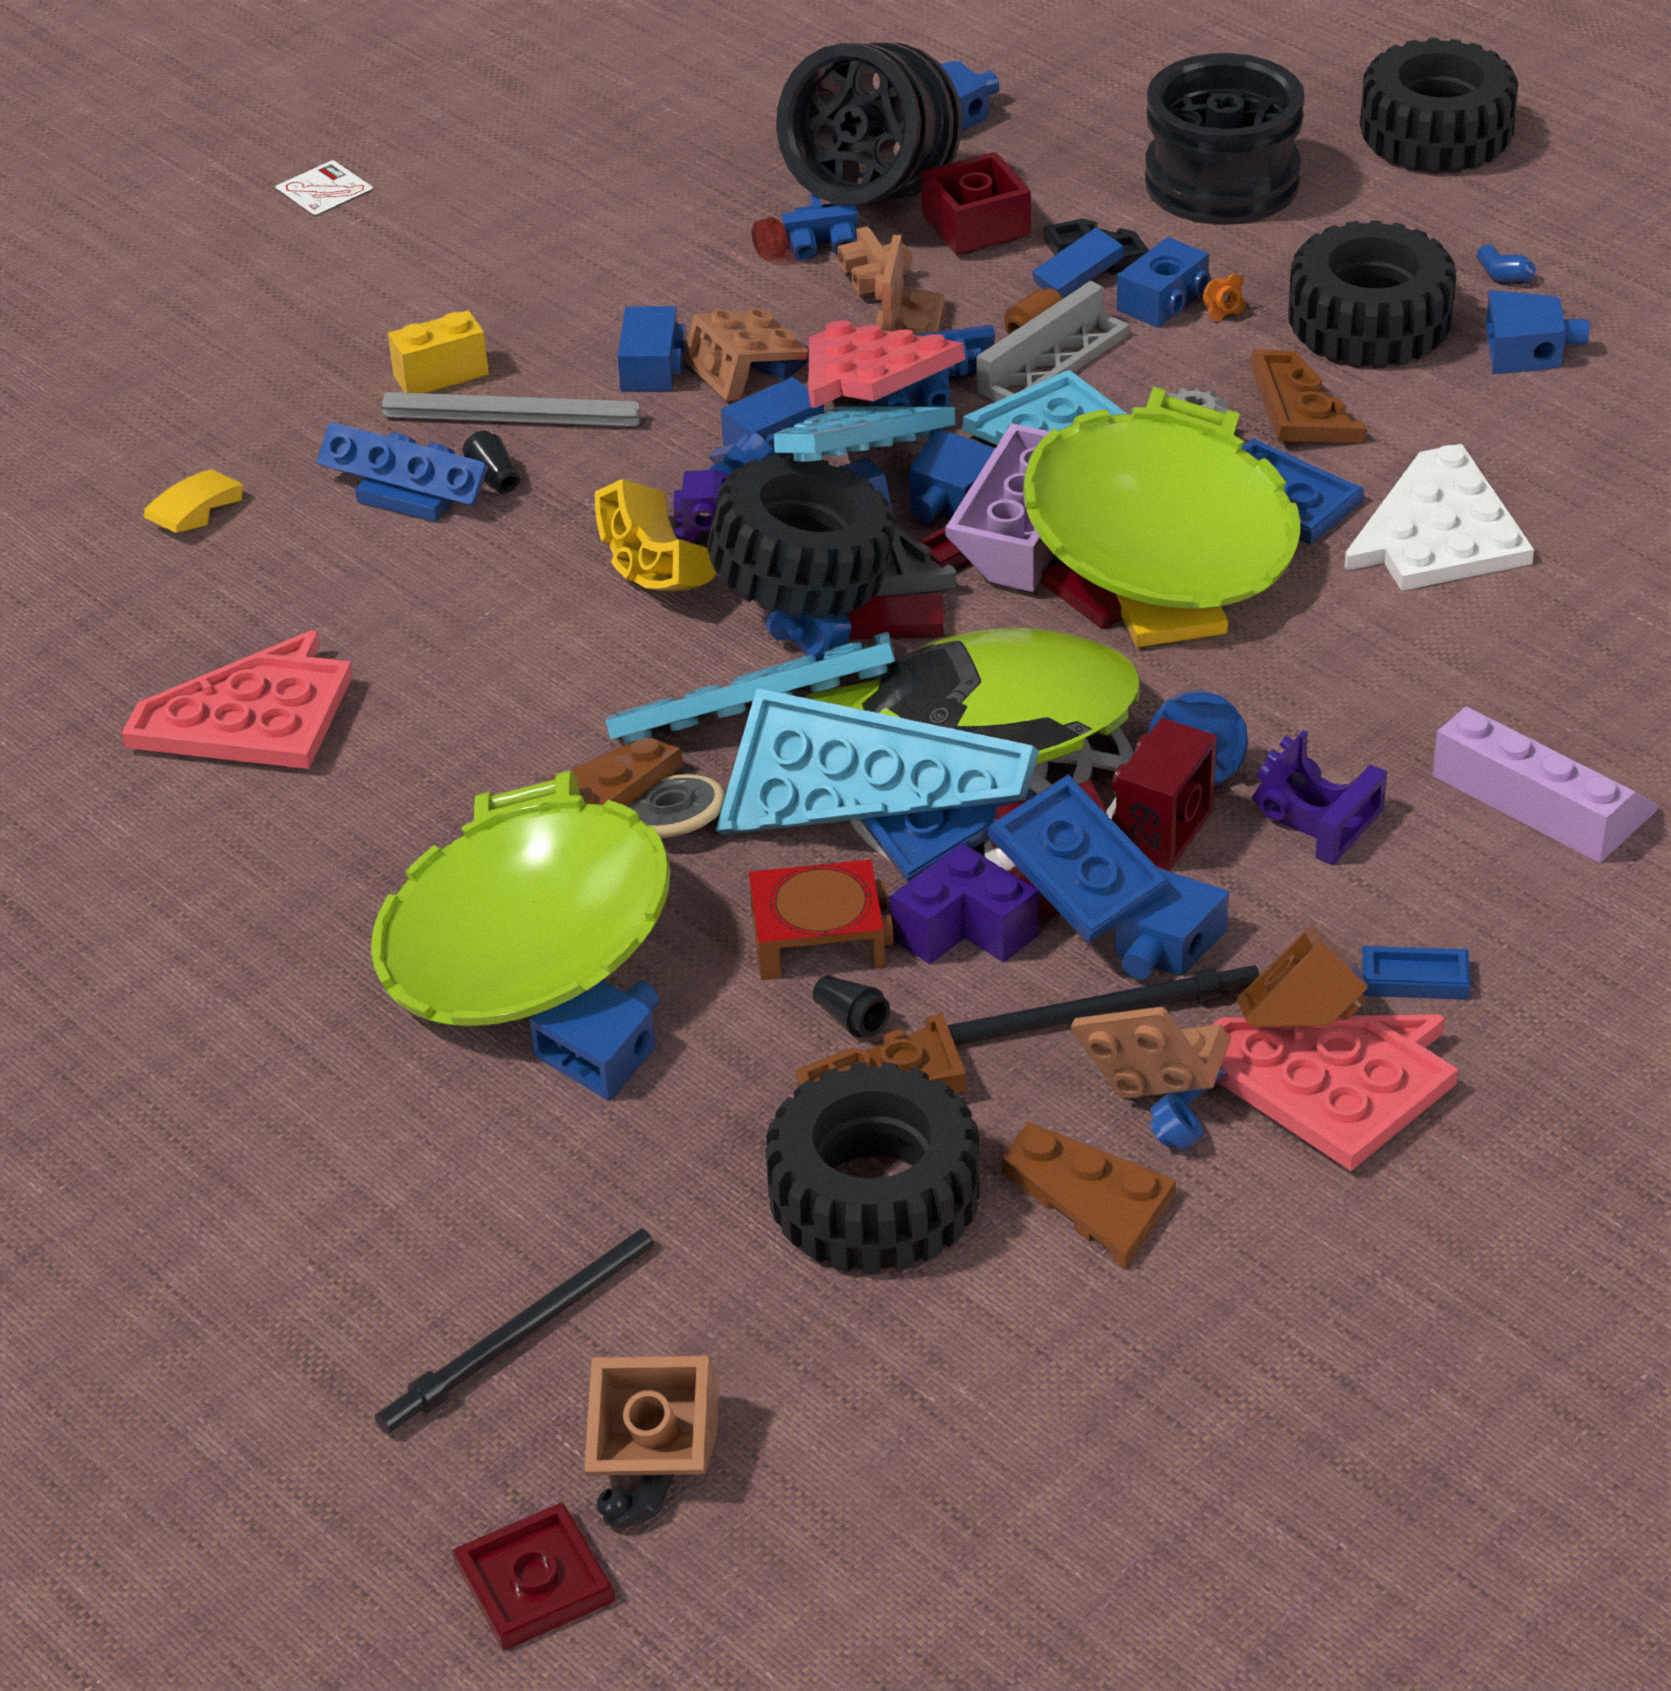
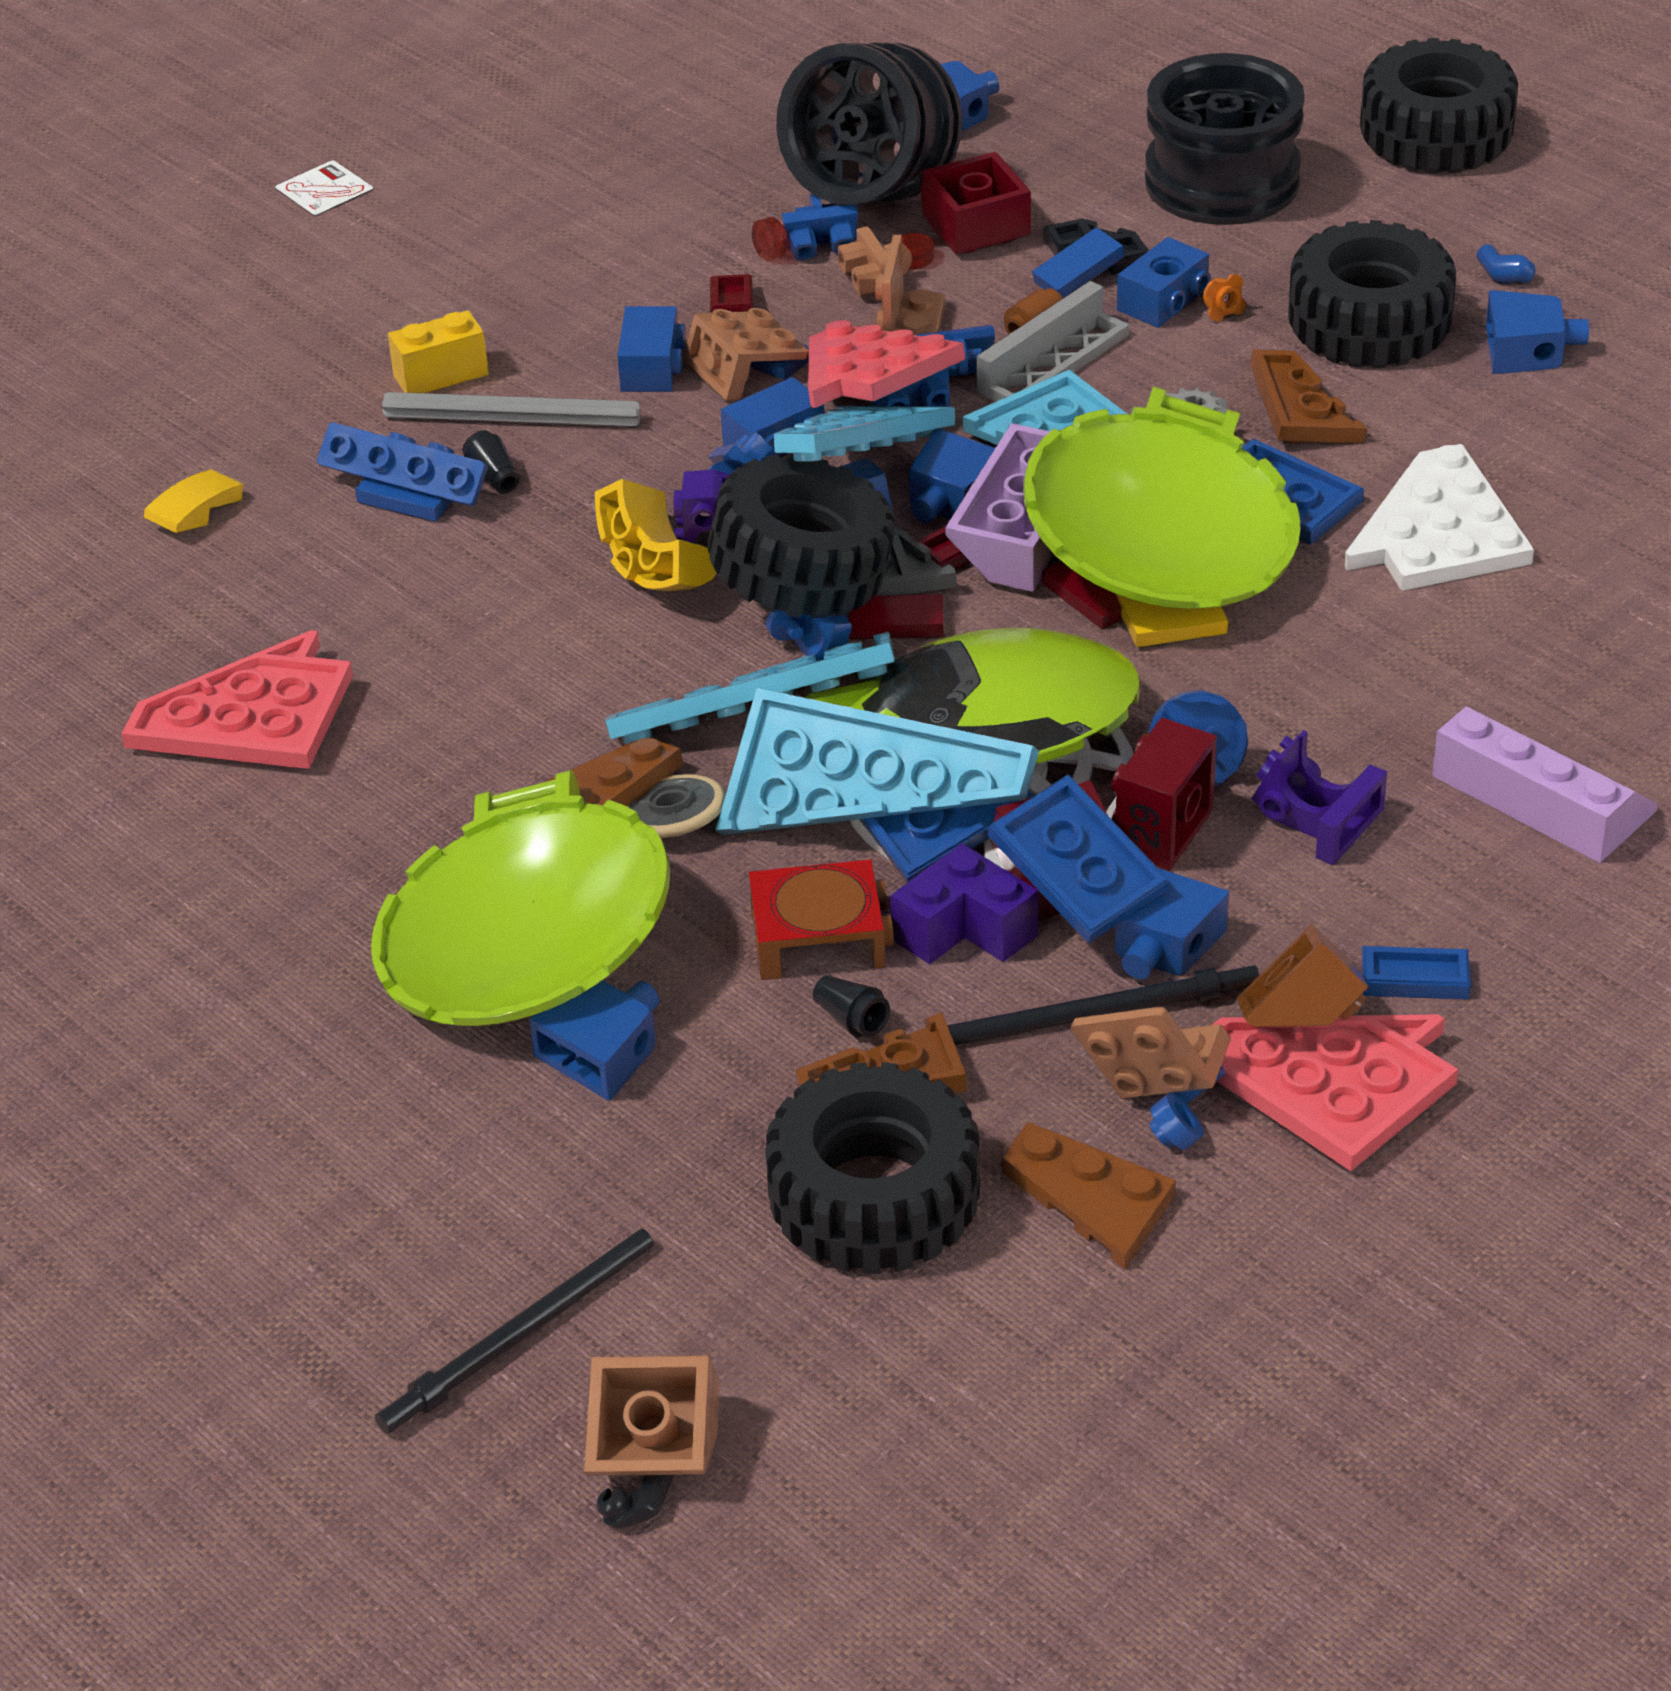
(533, 1576): dark red tile -> none
(731, 292): none -> dark red tile
(921, 249): none -> clear red tile

